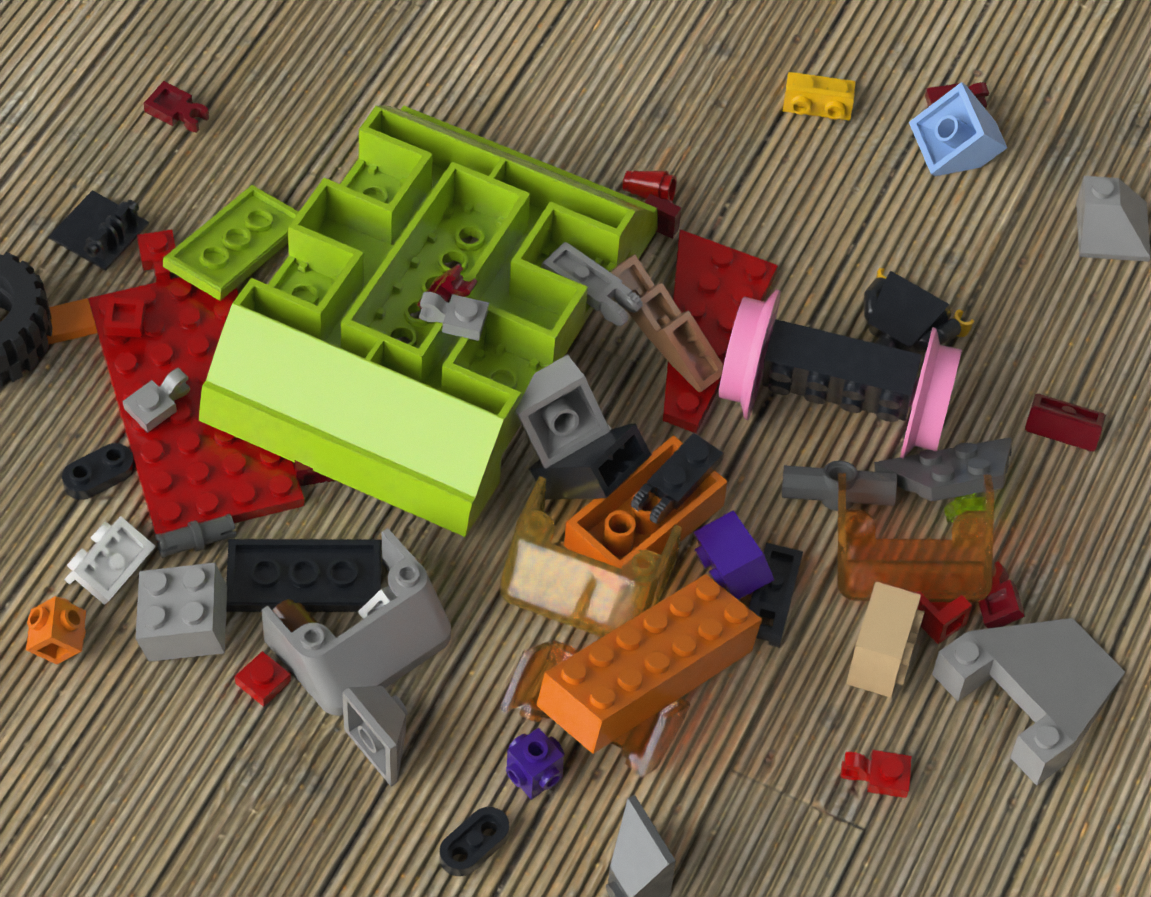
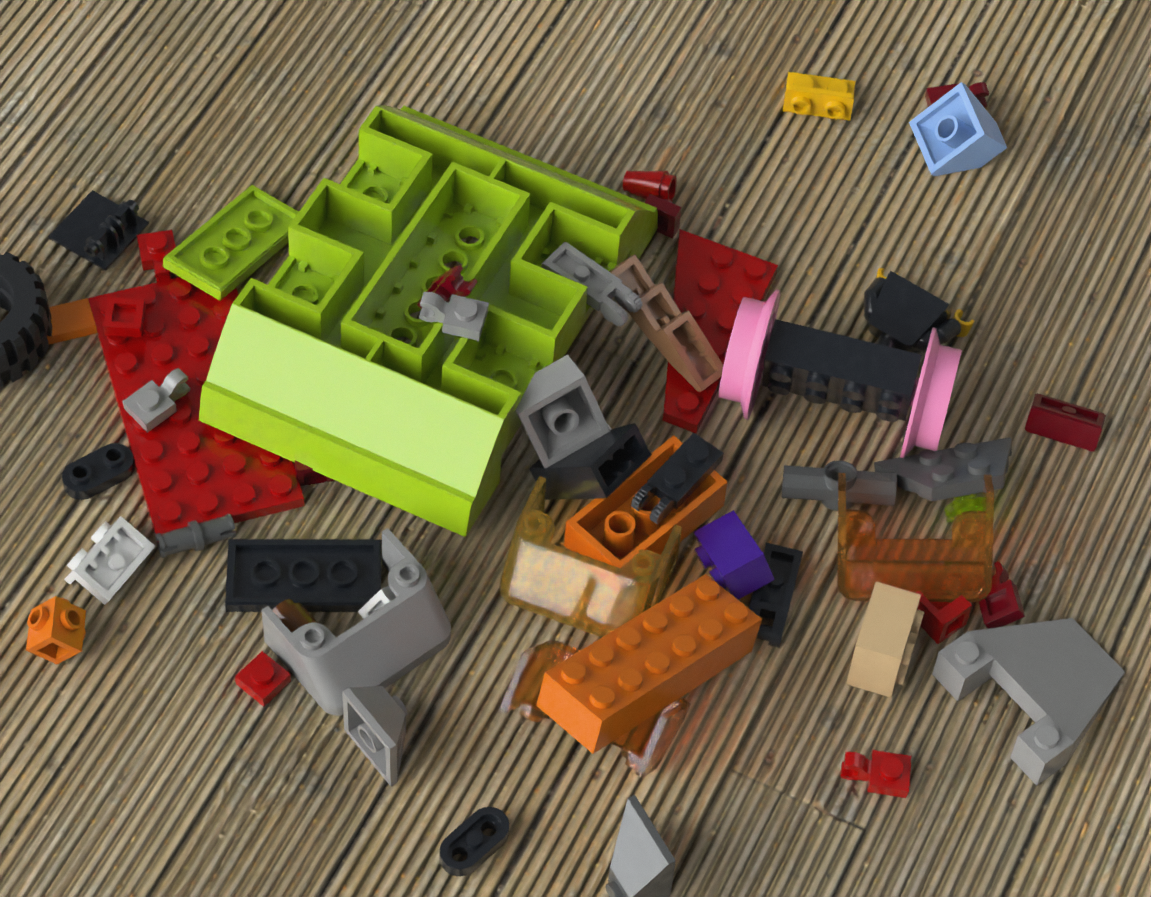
(174, 104): dark red plate -> none
(181, 612): light grey brick -> none
(535, 762): dark purple brick -> none
(1111, 221): light grey slope -> none

